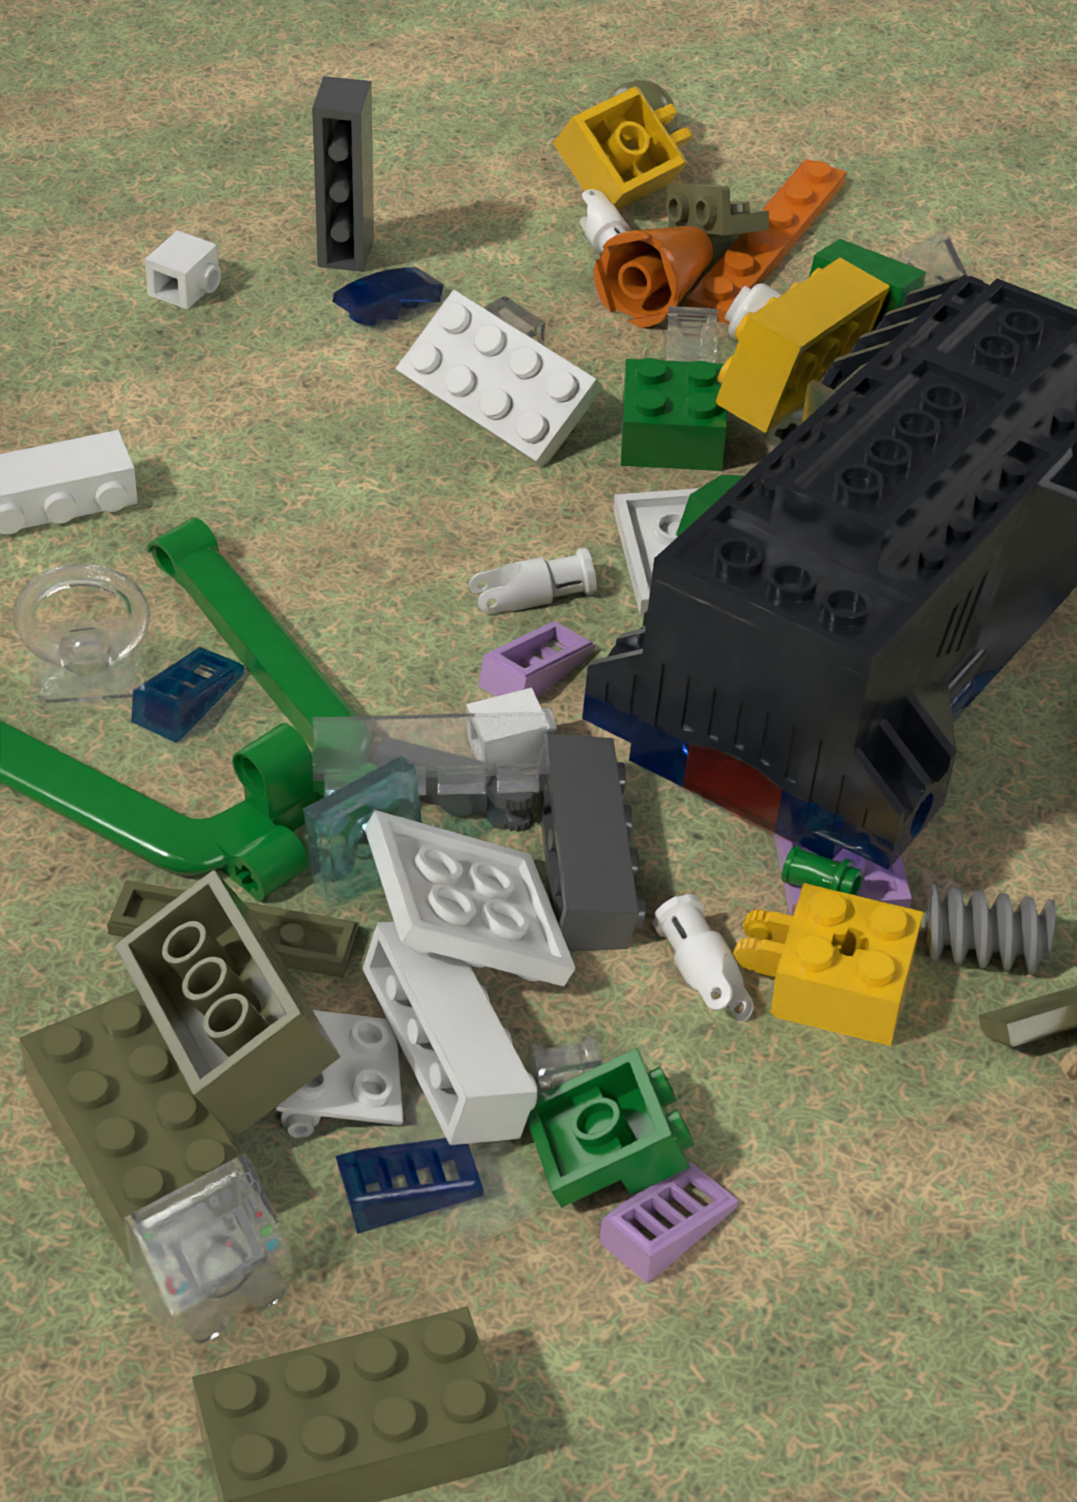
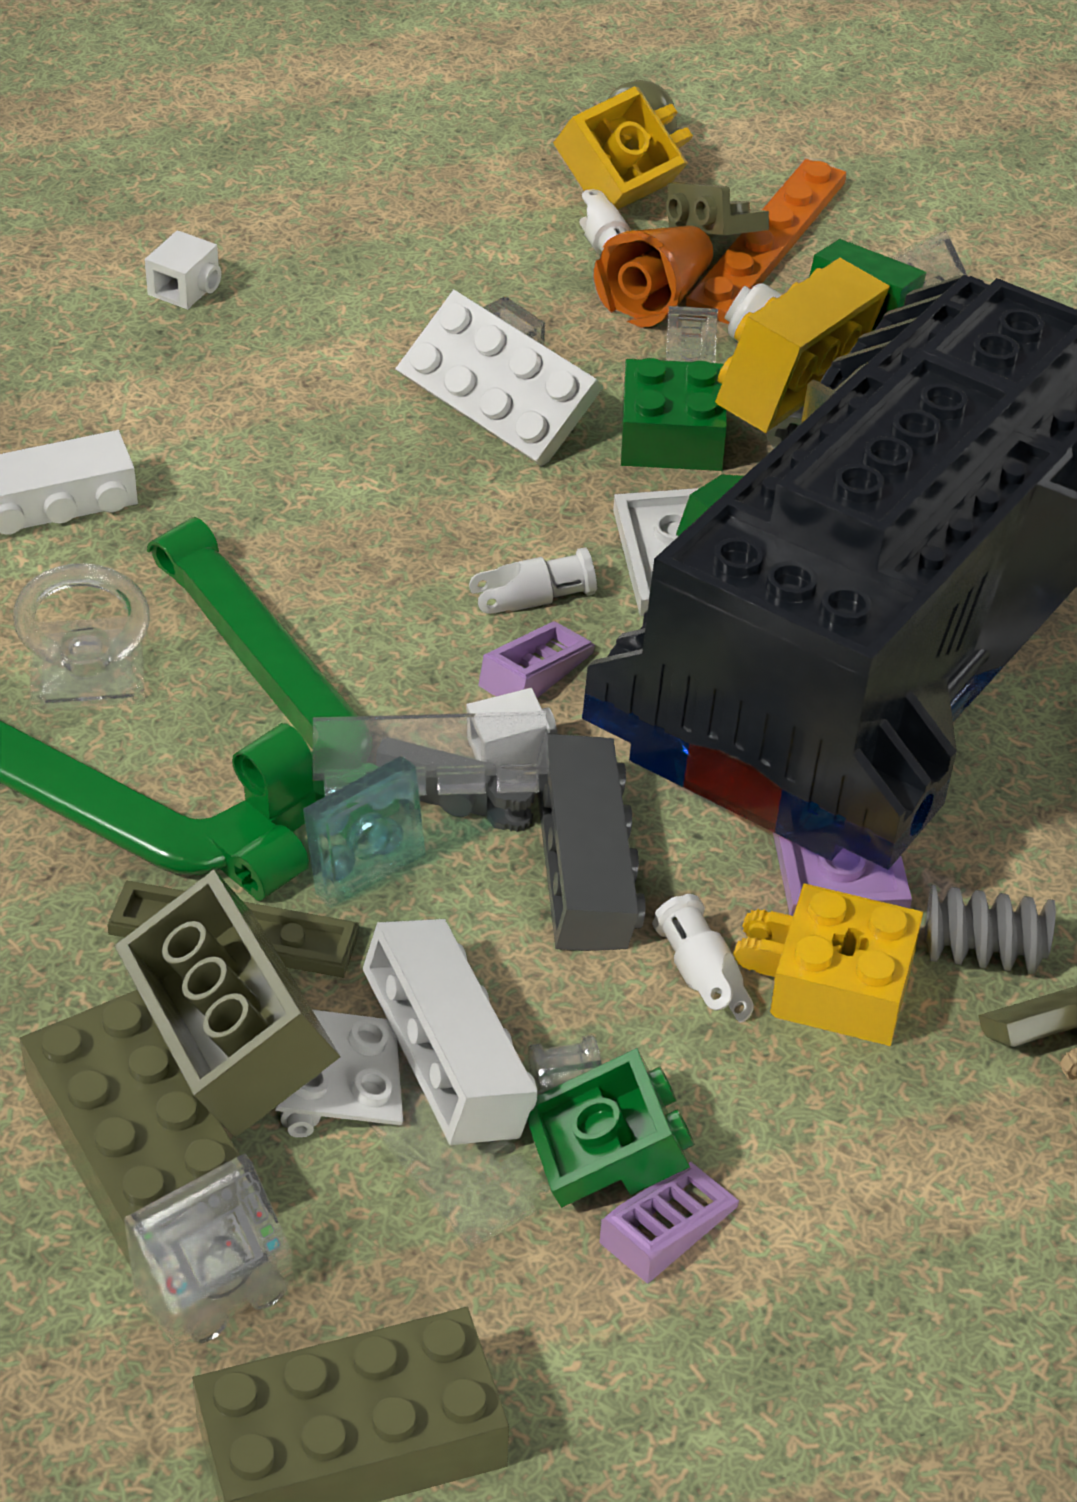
(173, 717): slope -> none
(343, 173): dark grey brick -> none
(385, 291): clear blue slope -> none
(393, 1205): clear blue slope -> none
(468, 899): white plate -> none
(820, 871): green pin -> none

